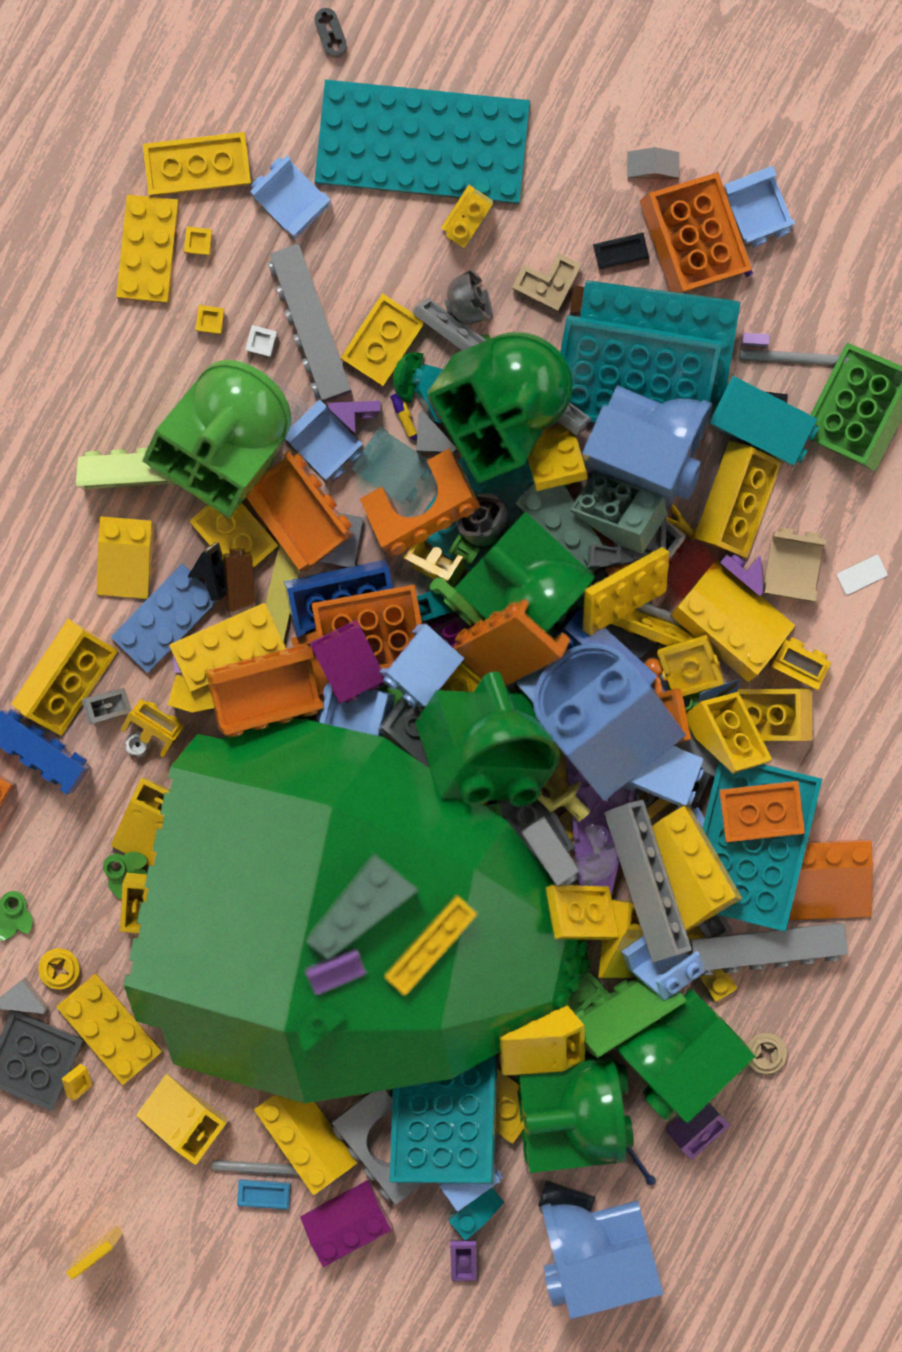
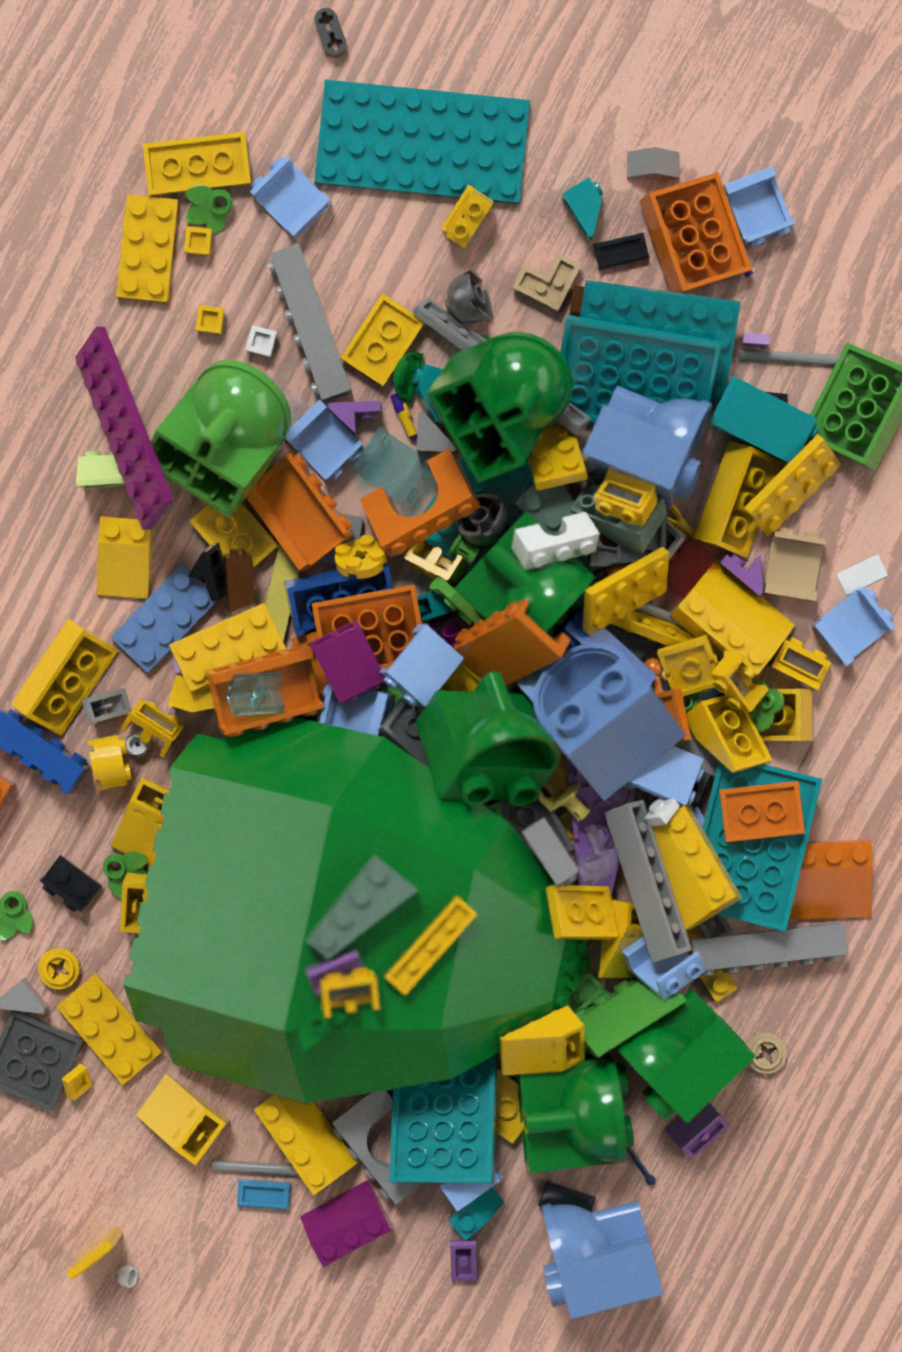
(70, 884): none -> black bracket
(108, 762): none -> yellow brick
(124, 428): none -> magenta plate
(127, 1276): none -> white hinge
(205, 210): none -> bright green plate
(255, 694): none -> clear light blue panel
(348, 990): none -> yellow window
(349, 557): none -> yellow plate
(537, 548): none -> white arch
(584, 205): none -> teal slope
(626, 498): none -> yellow window
(661, 812): none -> white plate
(736, 682): none -> yellow window
(766, 708): none -> bright green plate
(792, 485): none -> yellow plate
(853, 624): none -> light blue panel

